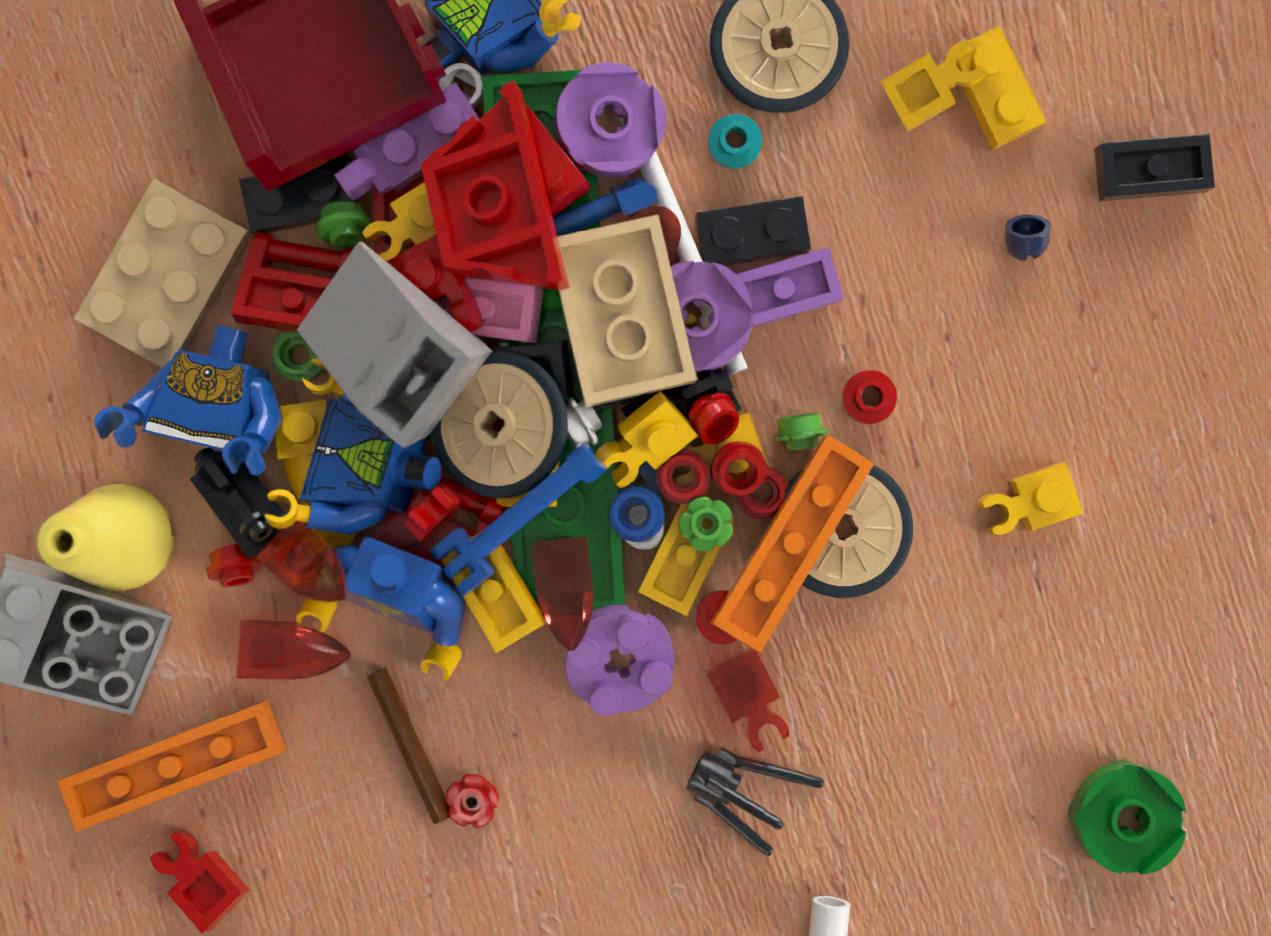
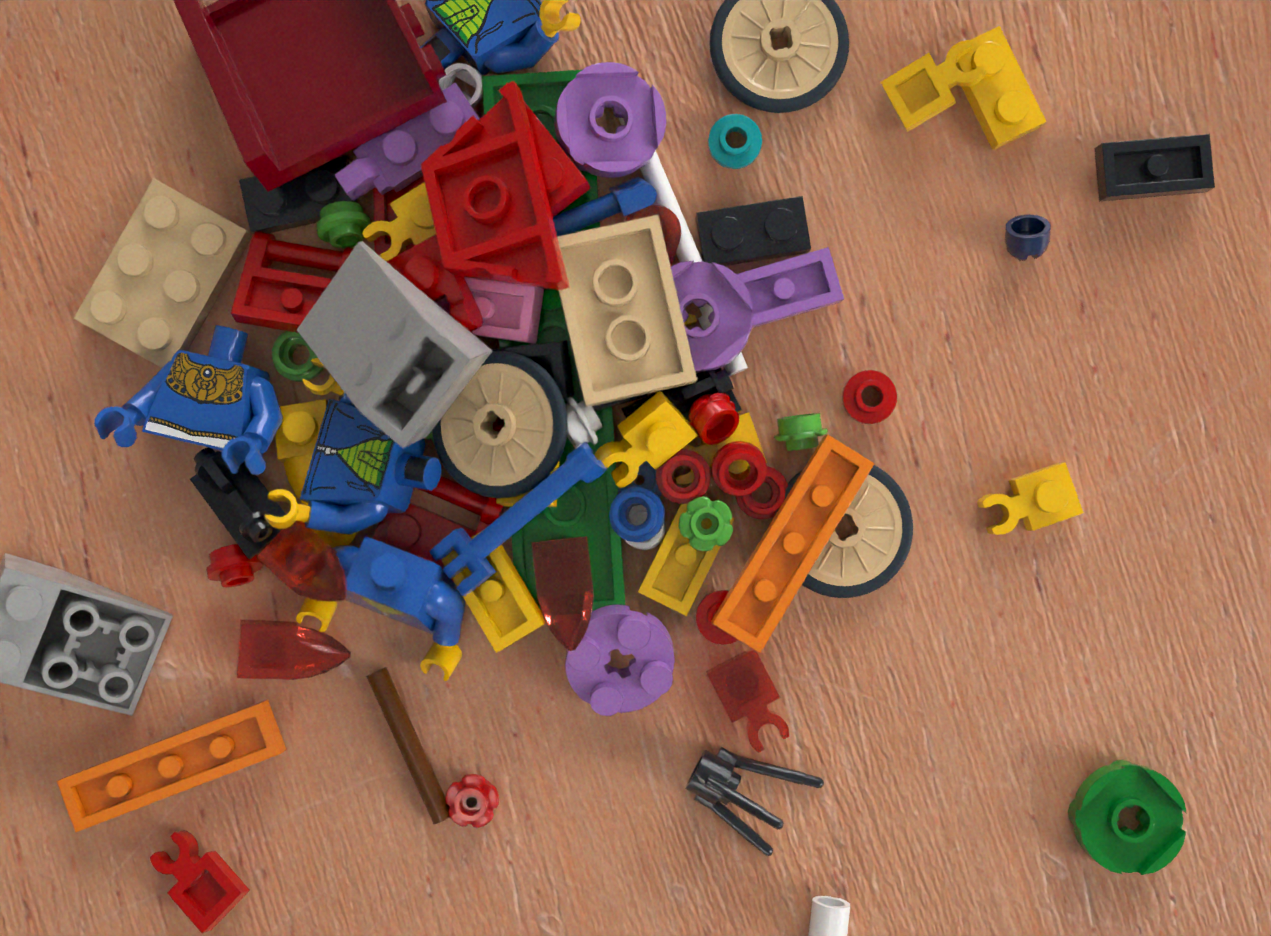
(110, 538): light yellow cone -> none
(431, 511): red plate -> none

